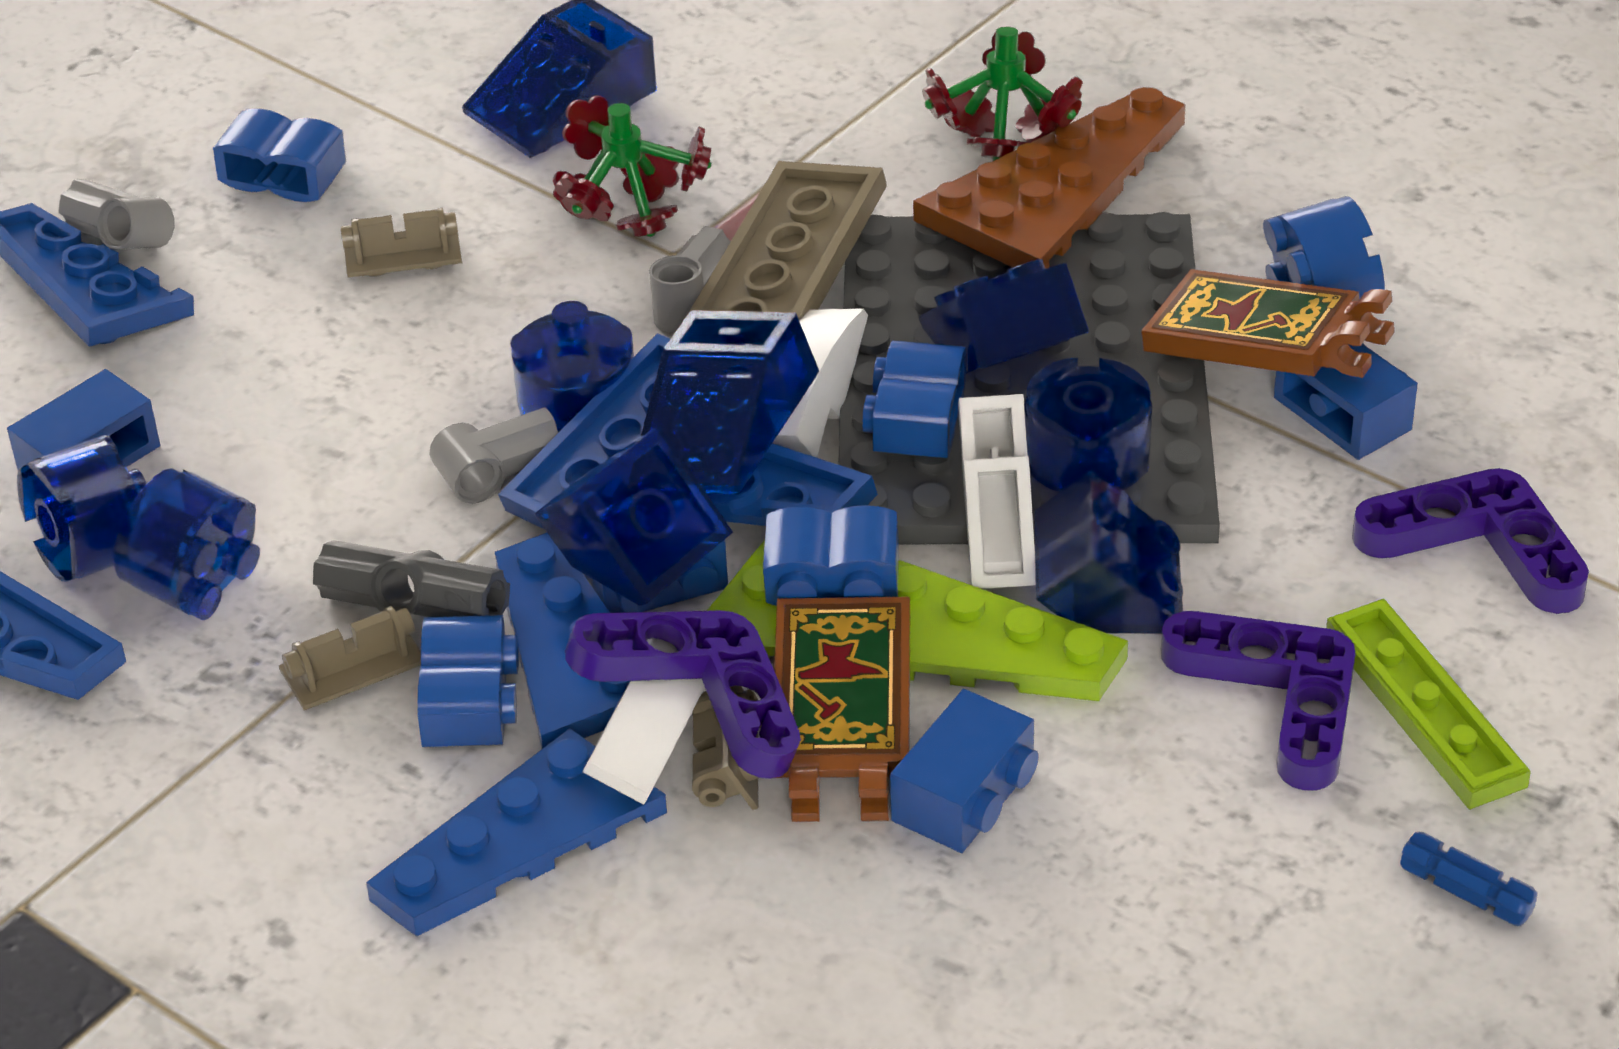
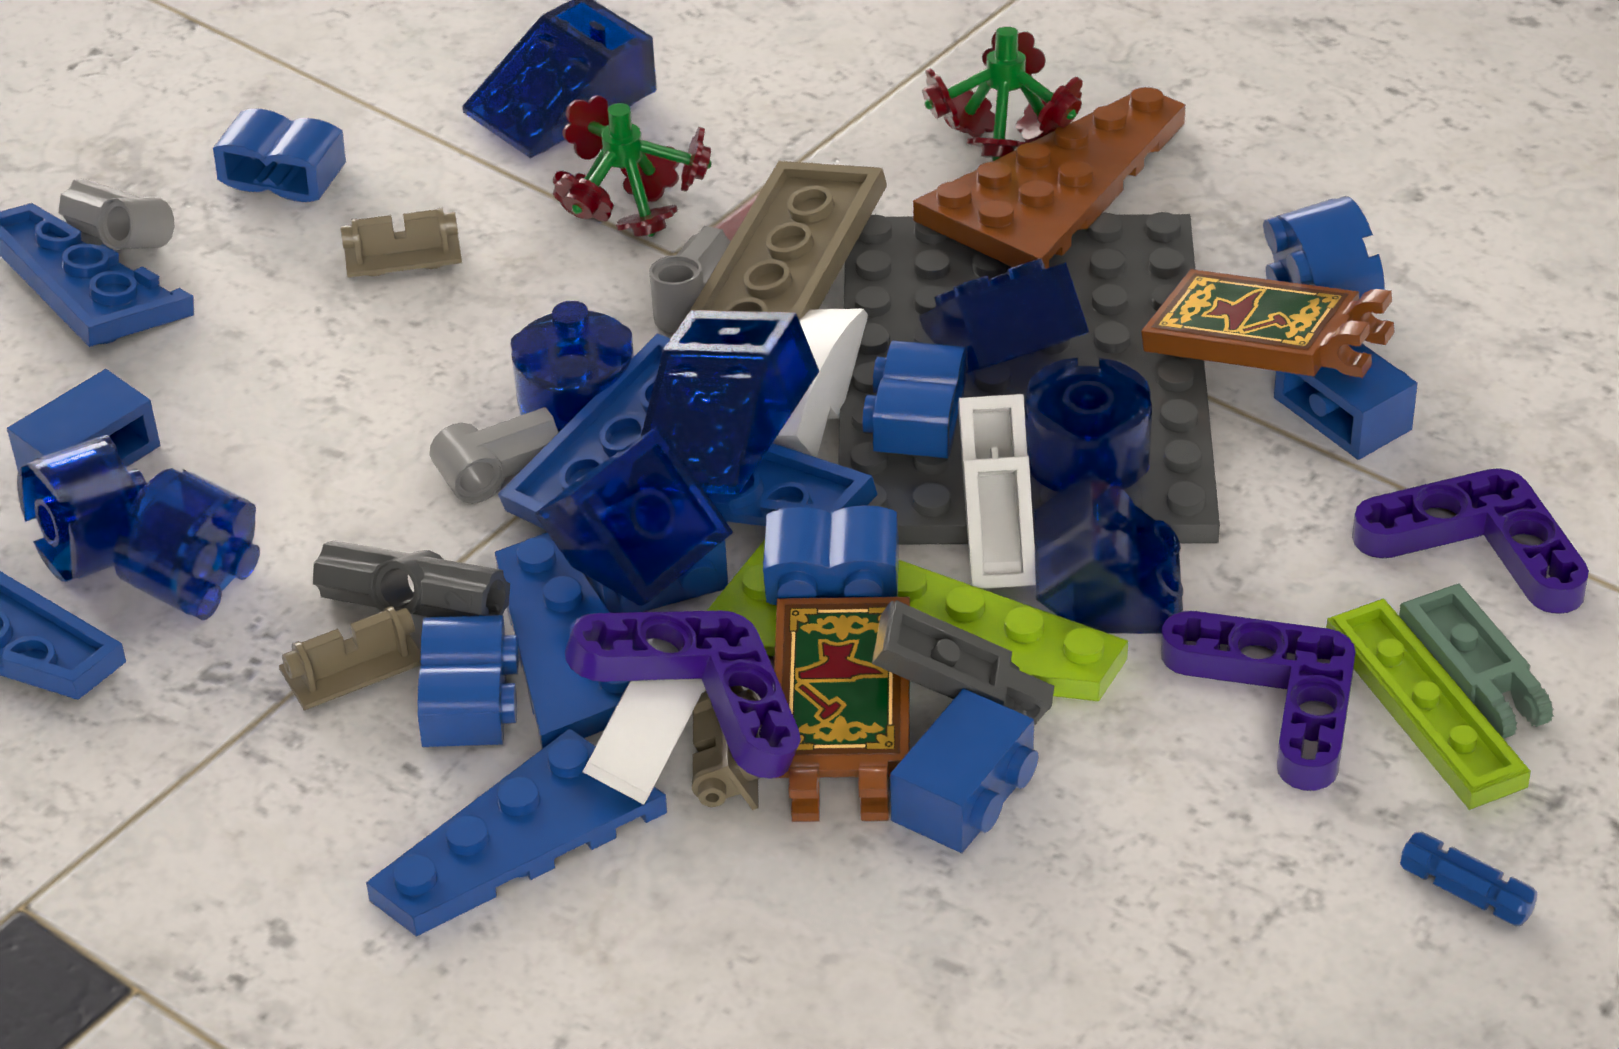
(954, 659): none -> dark grey hinge
(1477, 657): none -> sand green hinge

